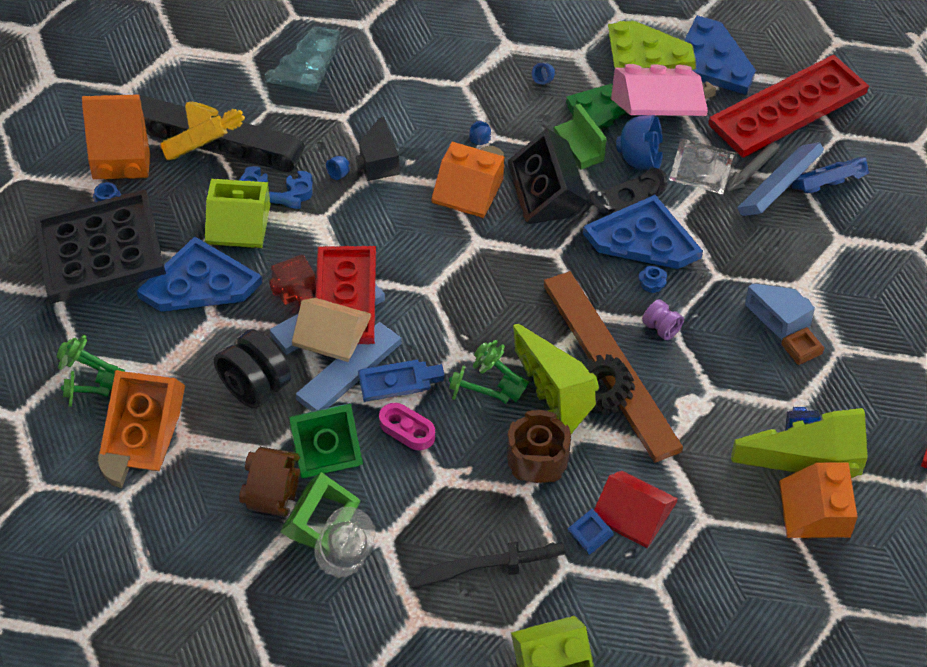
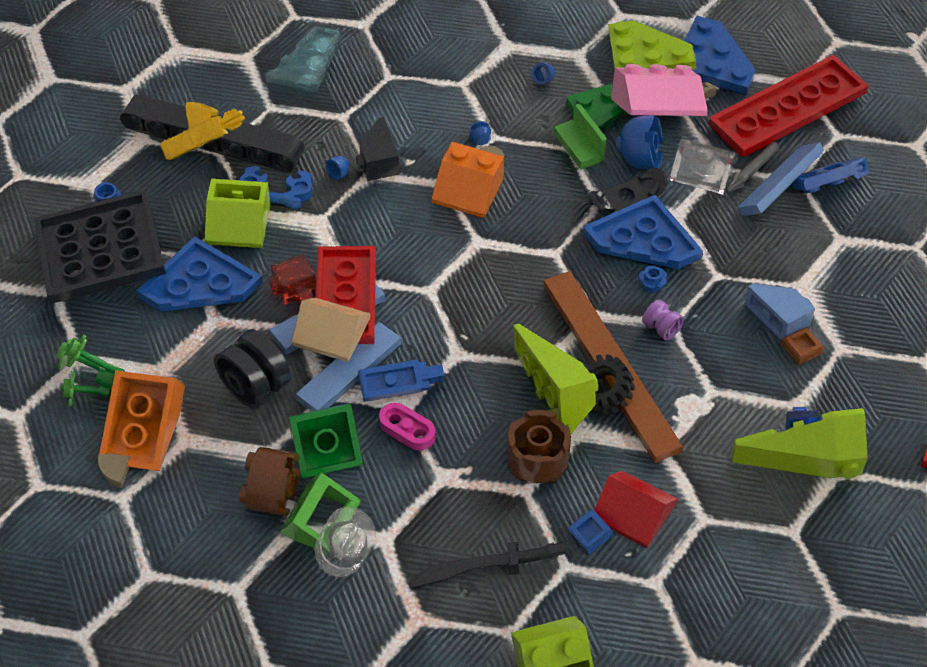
(116, 137): orange slope -> none
(488, 356): plant -> none
(547, 179): black slope -> none
(819, 502): orange slope -> none

